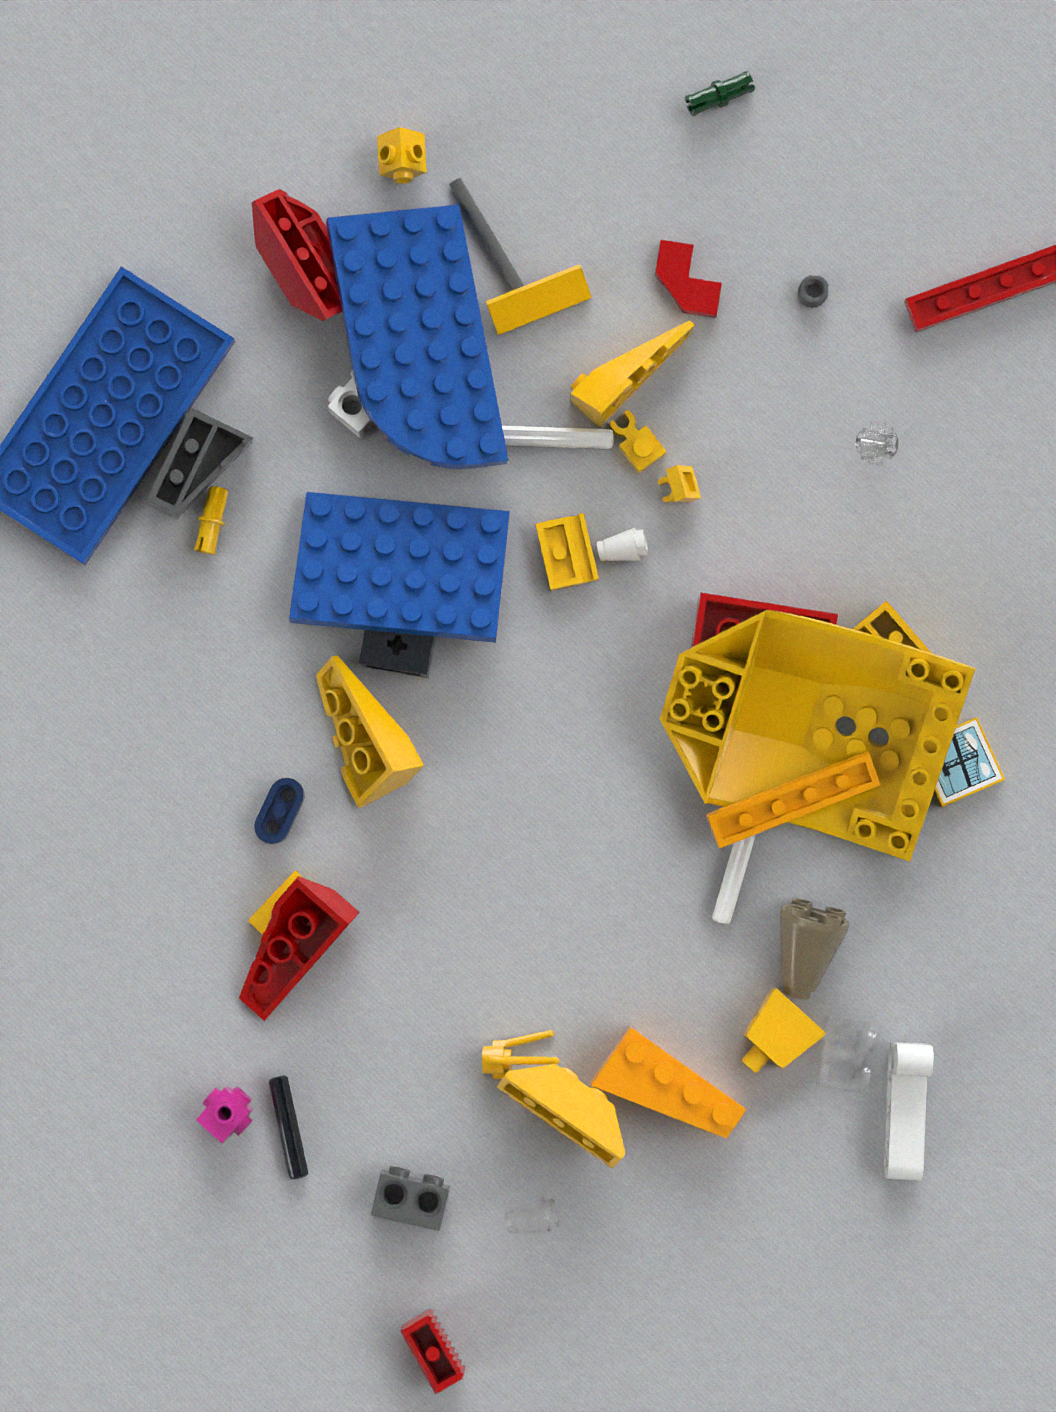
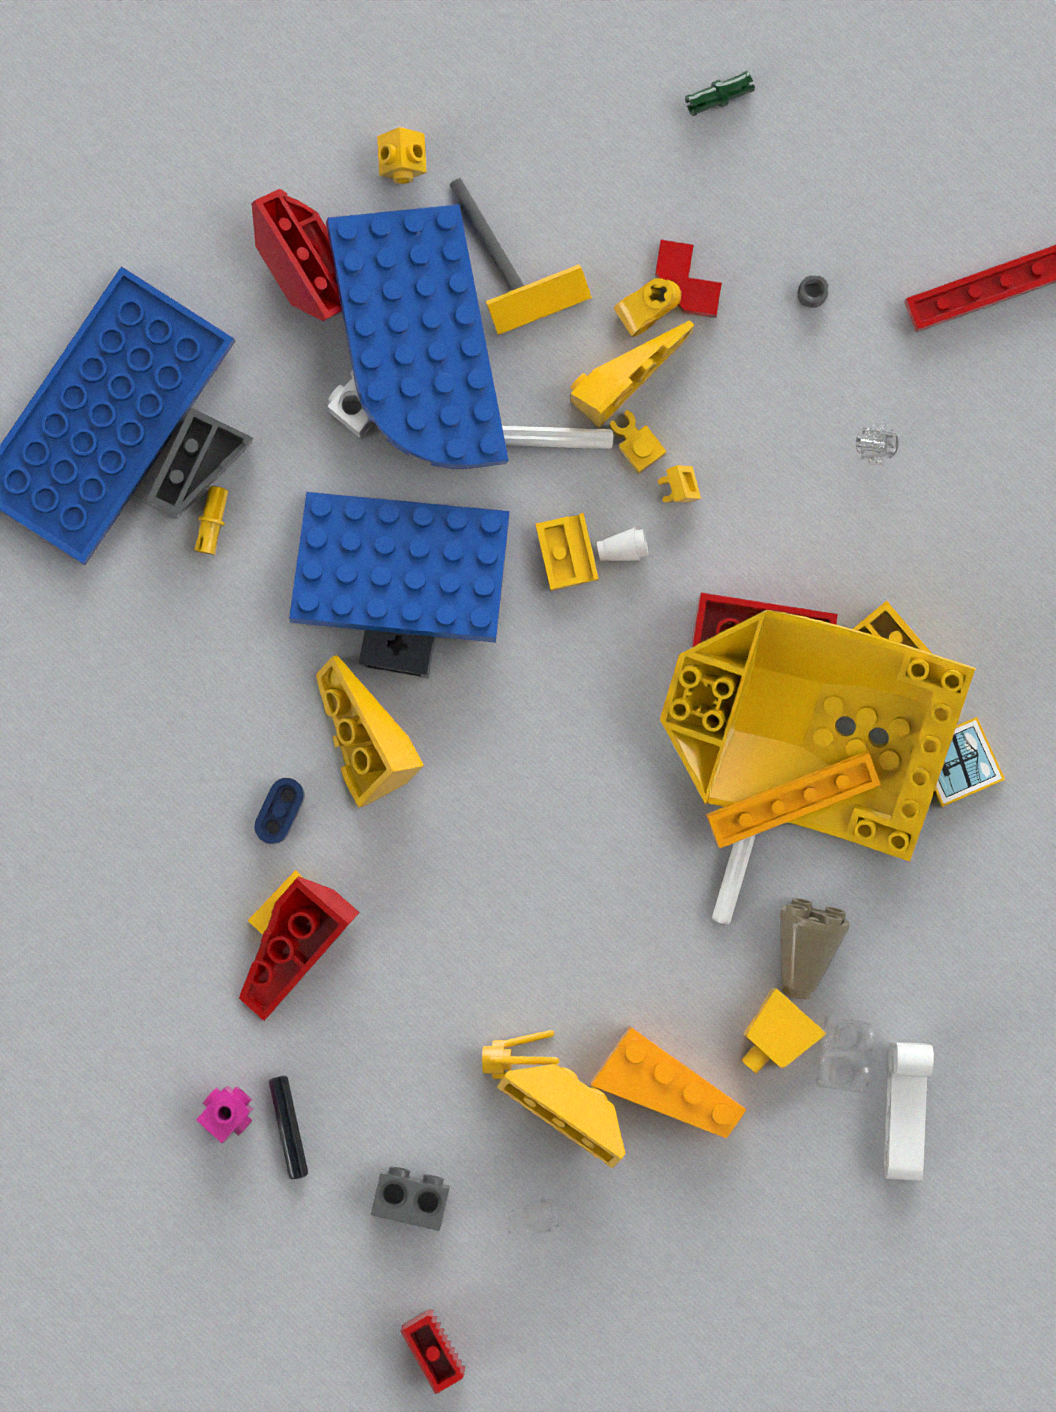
(643, 309): none -> yellow piece

